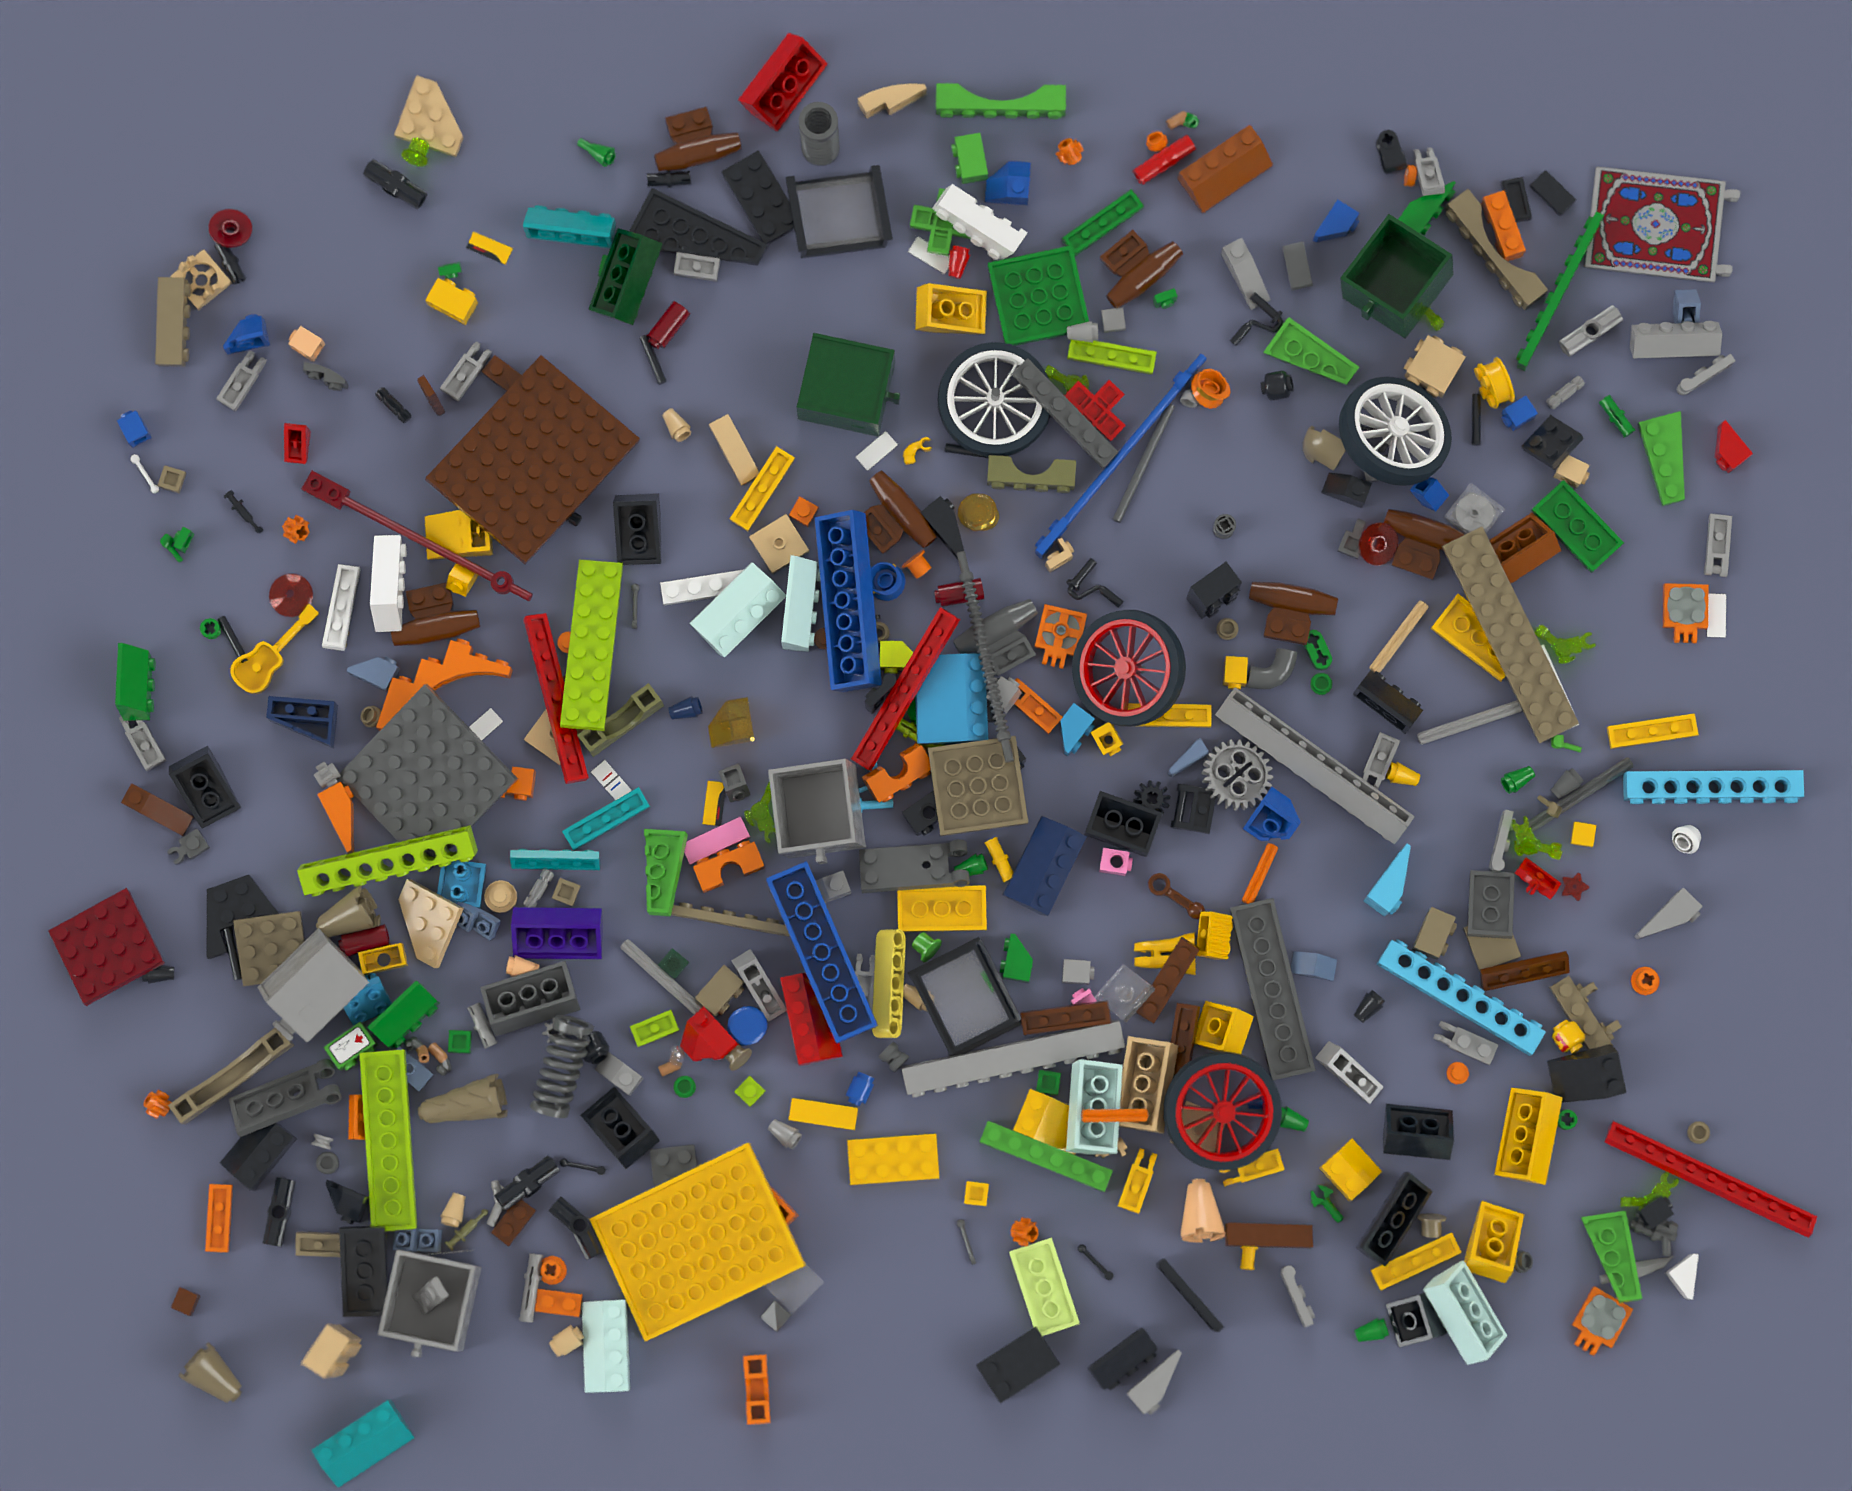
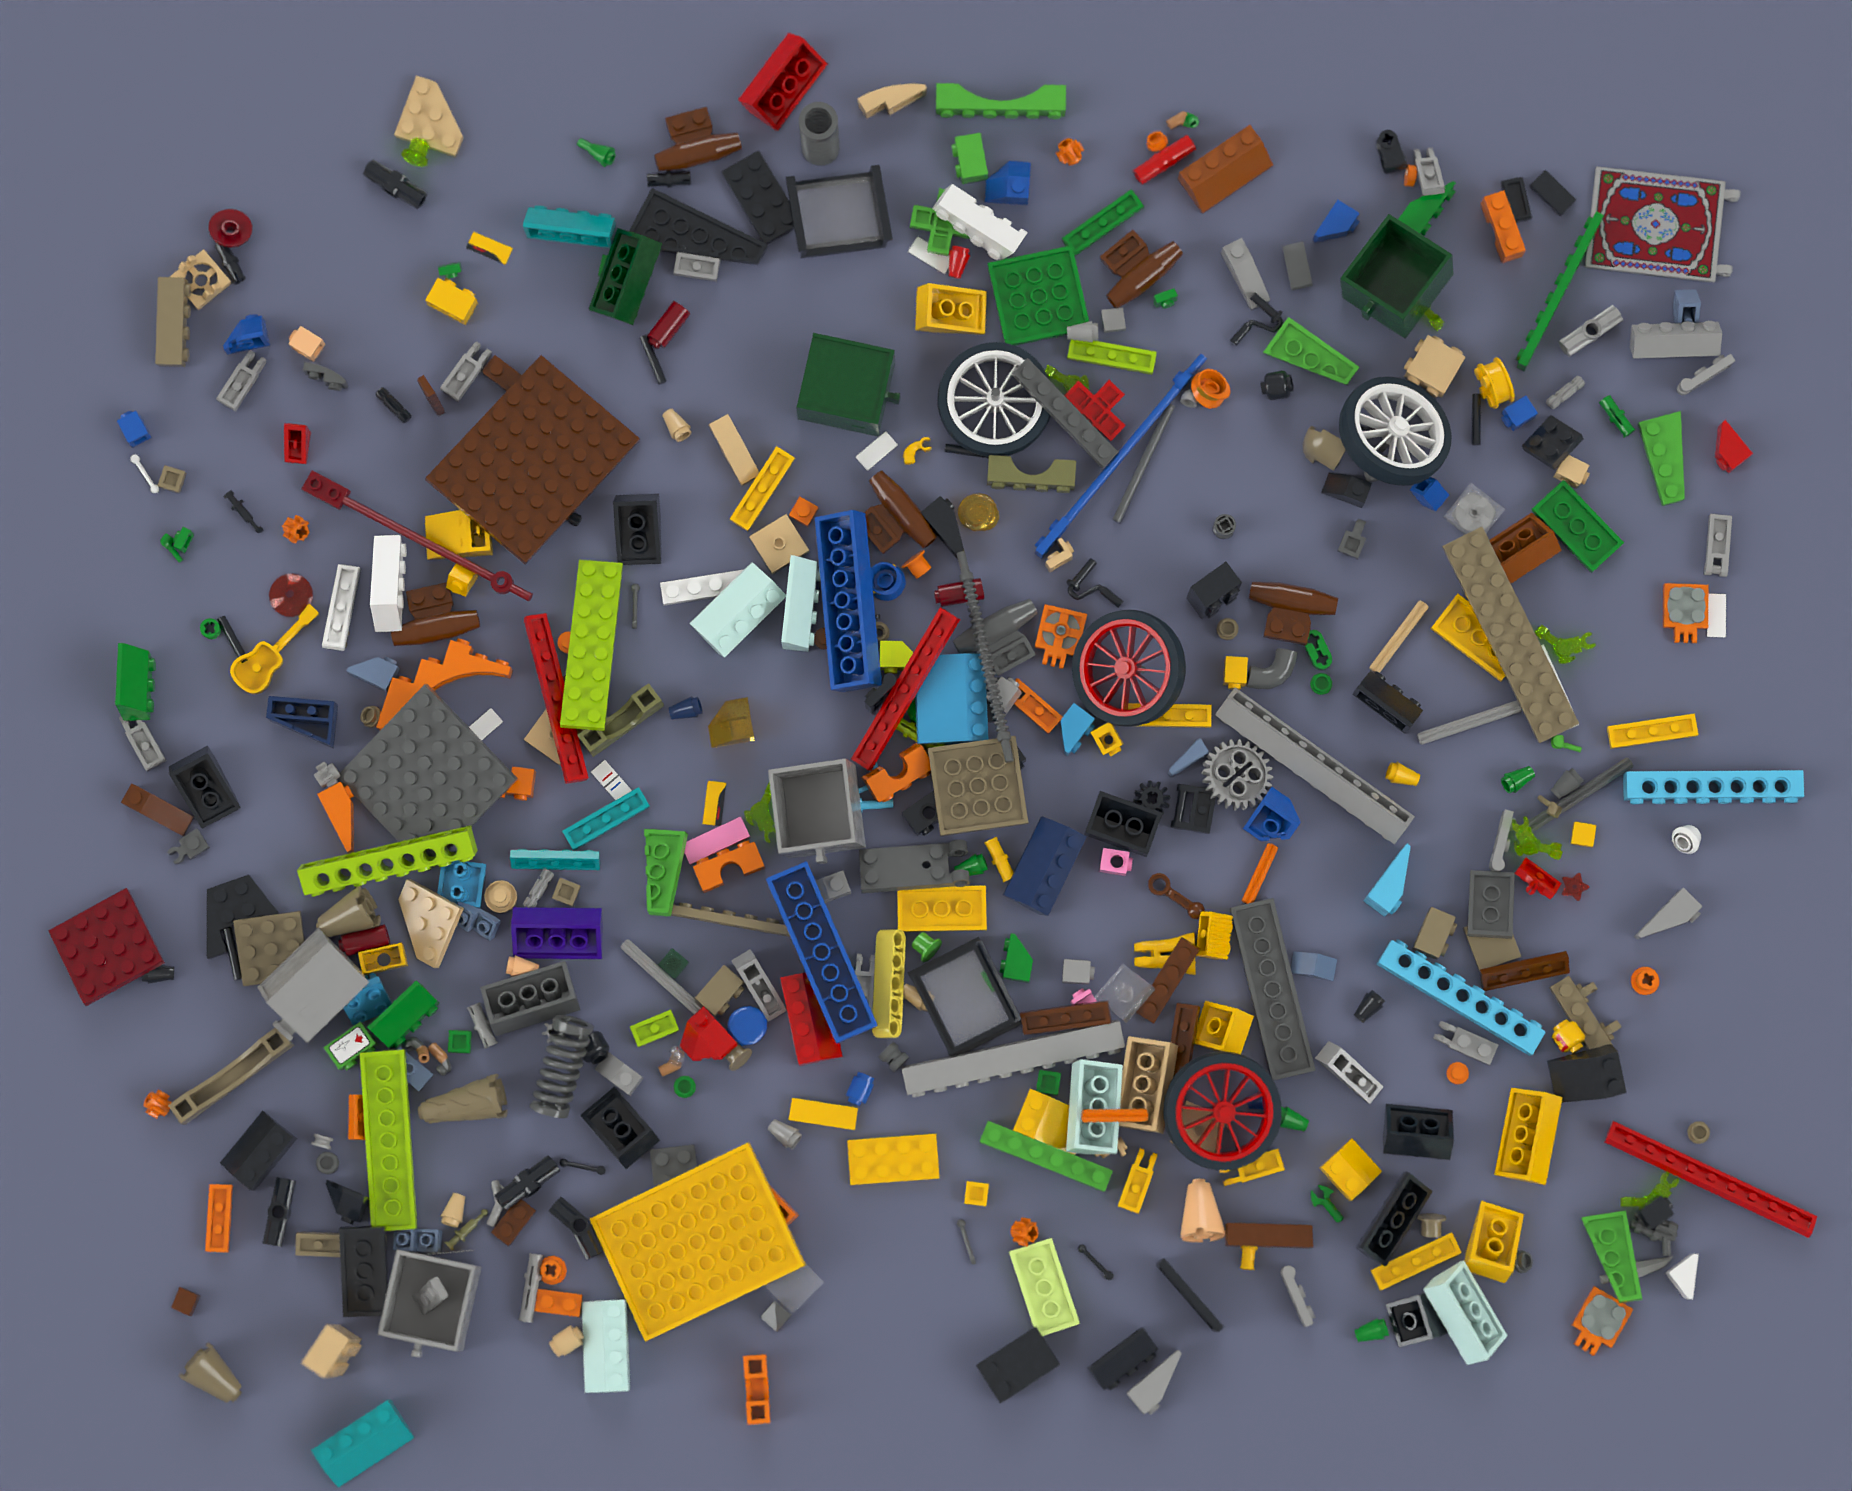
(276, 1099): dark grey hinge -> none
(734, 783): dark grey bracket -> none
(750, 1091): lime plate -> none
(1380, 758): light grey hinge -> none
(1385, 547): clear red dish -> none
(1422, 541): reddish brown plate -> none
(1522, 284): dark tan arch -> none
(1571, 1114): green bush -> none

